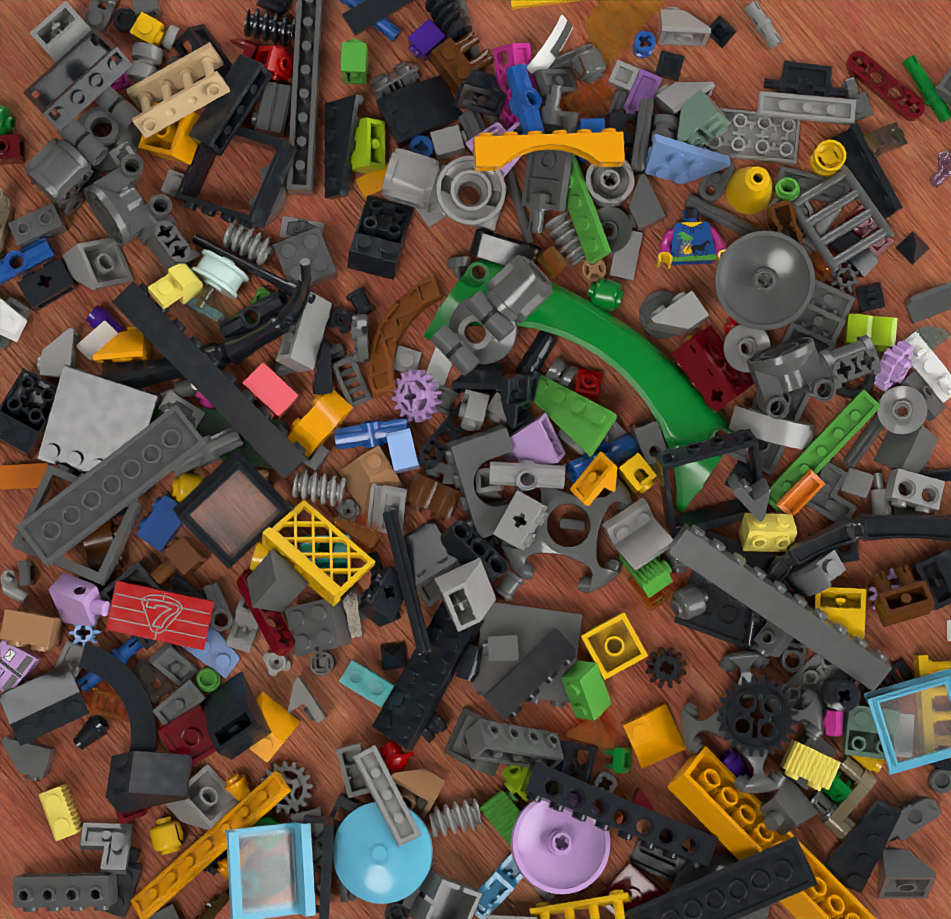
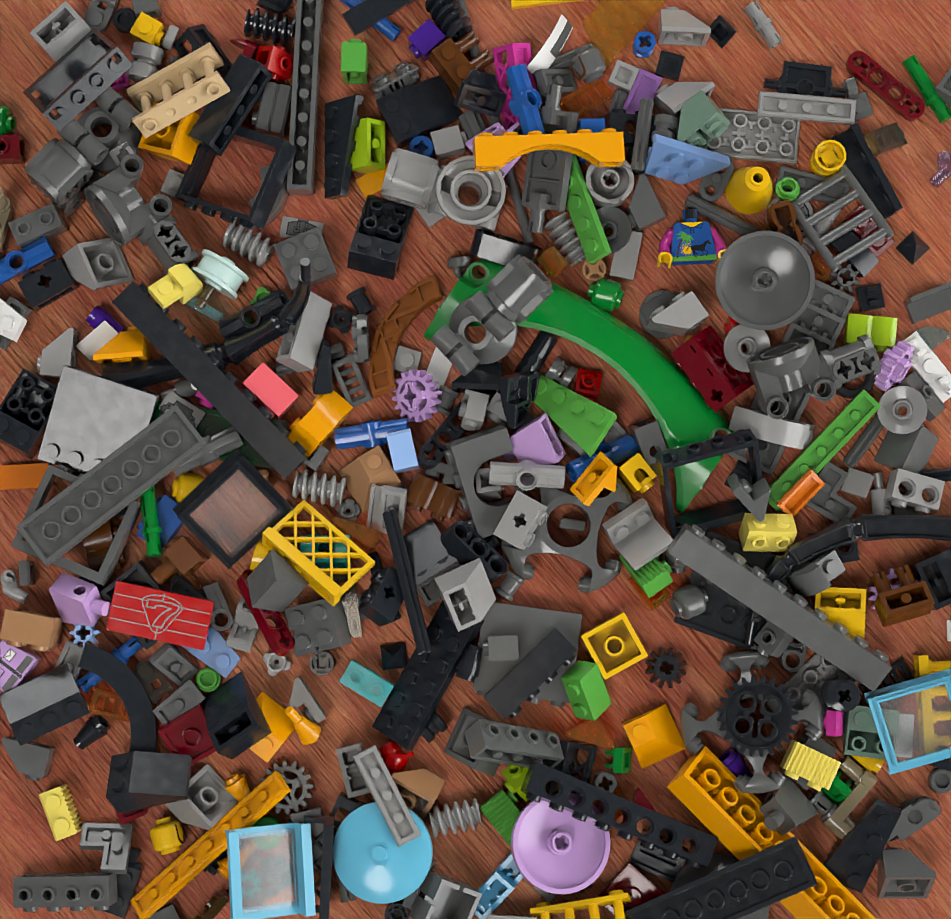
(150, 523): none -> green pin
(288, 286): black bar -> none
(307, 730): none -> light orange cone

